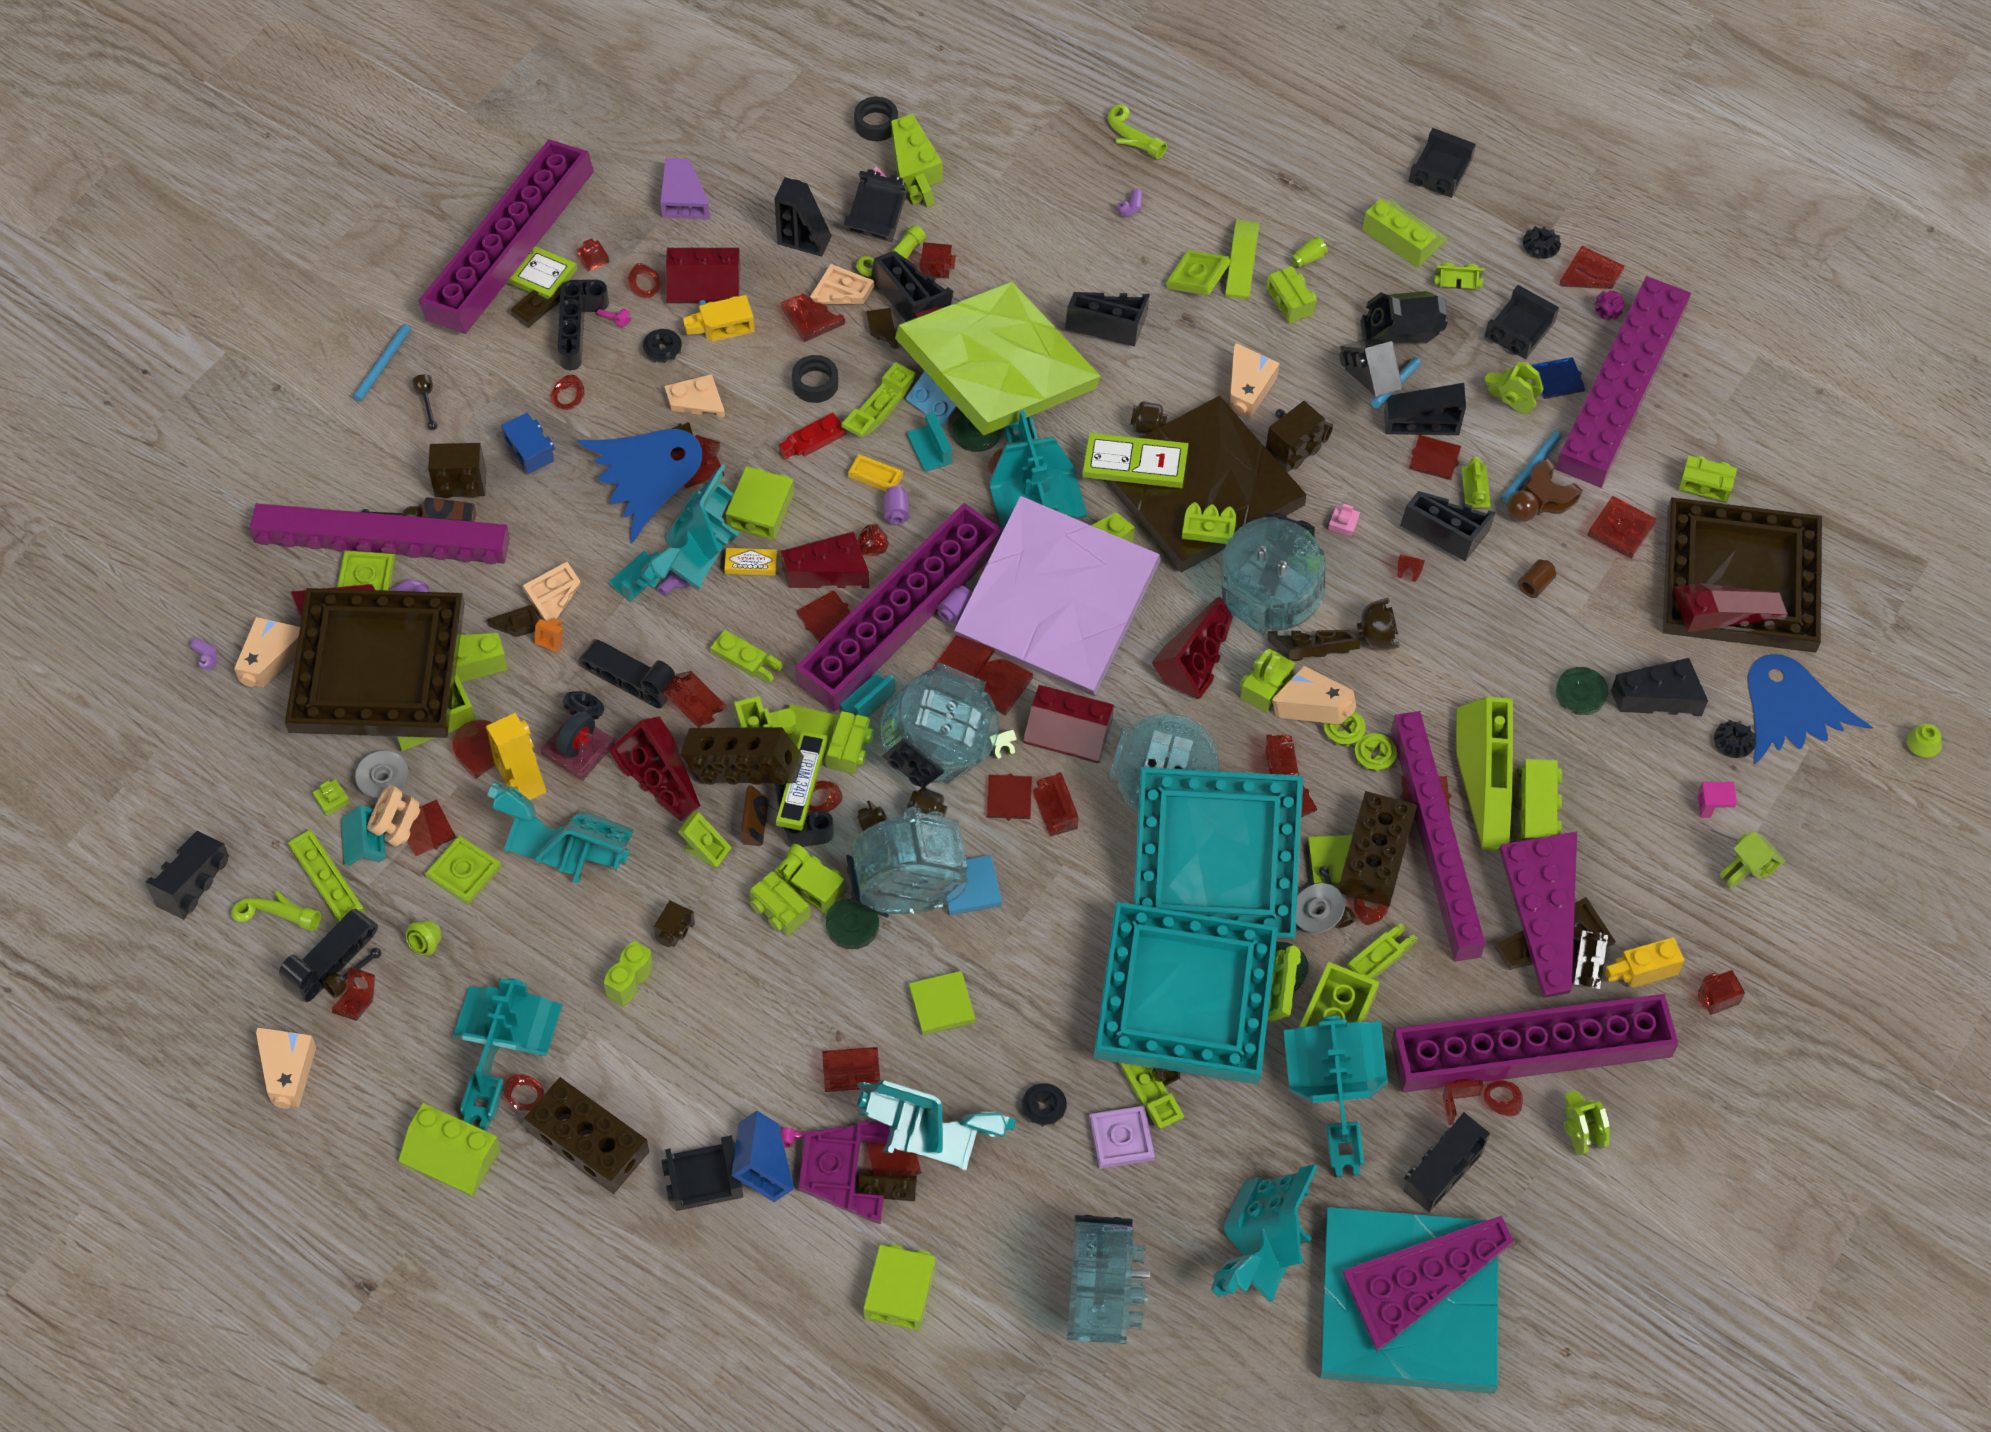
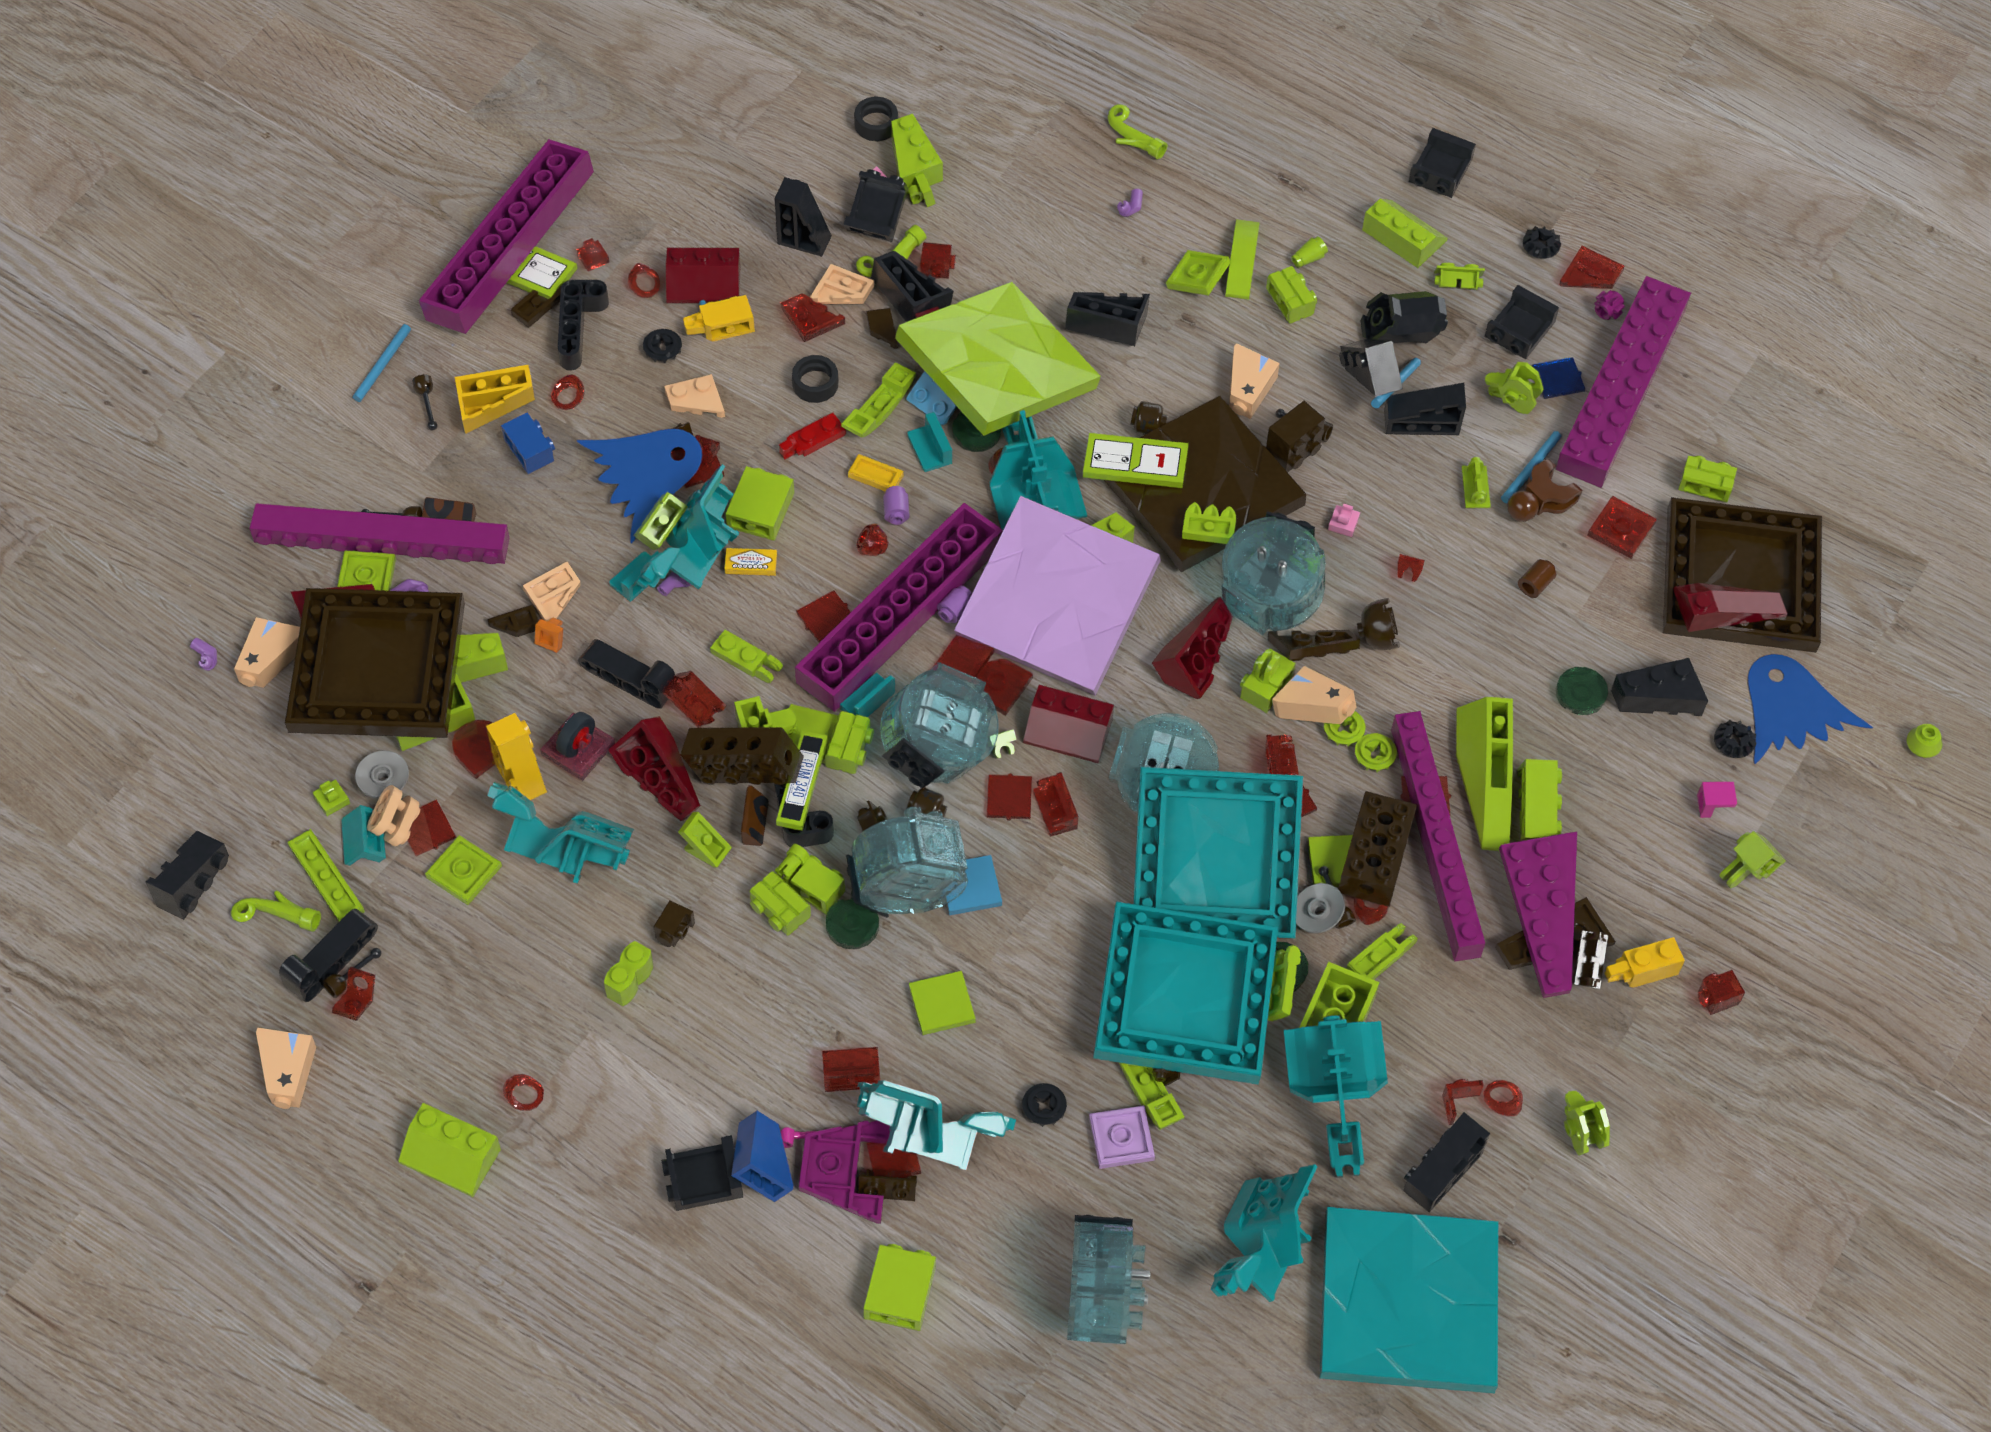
(423, 937): lime cone -> none
(457, 470): dark brown brick -> none
(492, 394): none -> yellow wedge
(506, 1020): teal piece -> none
(583, 702): black gear -> none
(587, 1152): dark brown brick -> none
(620, 318): dark pink hand -> none
(660, 521): none -> lime brick
(682, 191): medium lavender slope -> none
(826, 562): dark red wedge -> none
(831, 802): clear red piece -> none
(1410, 1282): magenta wing -> none
(1435, 457): clear red piece -> none
(1446, 524): black wedge -> none
(1534, 1042): magenta brick -> none

